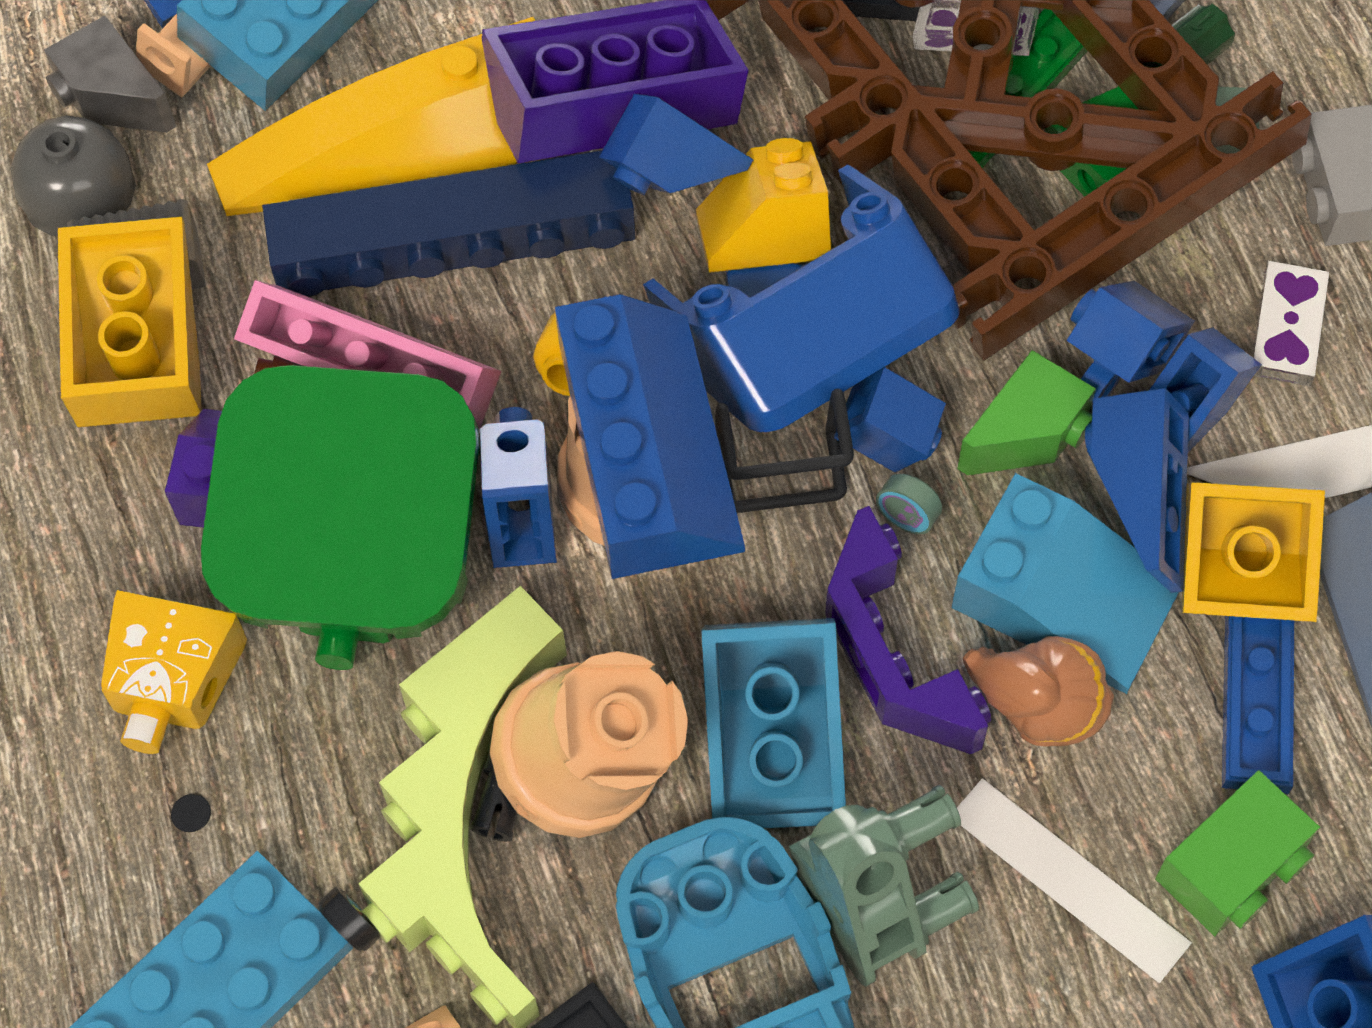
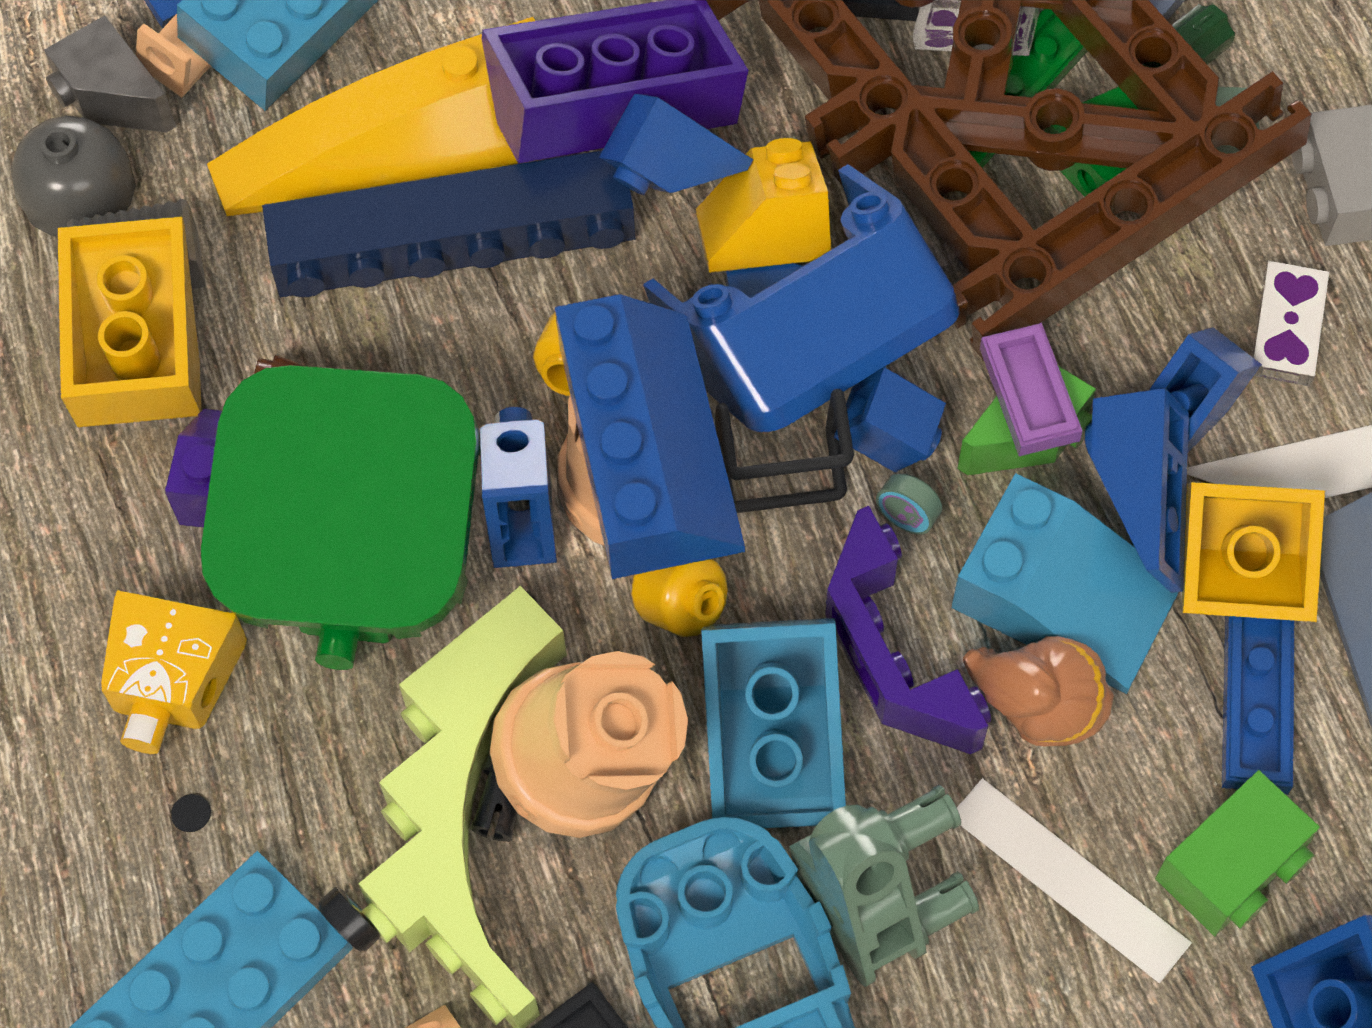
(332, 338): bright pink brick -> none
(681, 597): none -> yellow head
(1030, 389): none -> medium lavender tile
(1126, 334): blue brick -> none

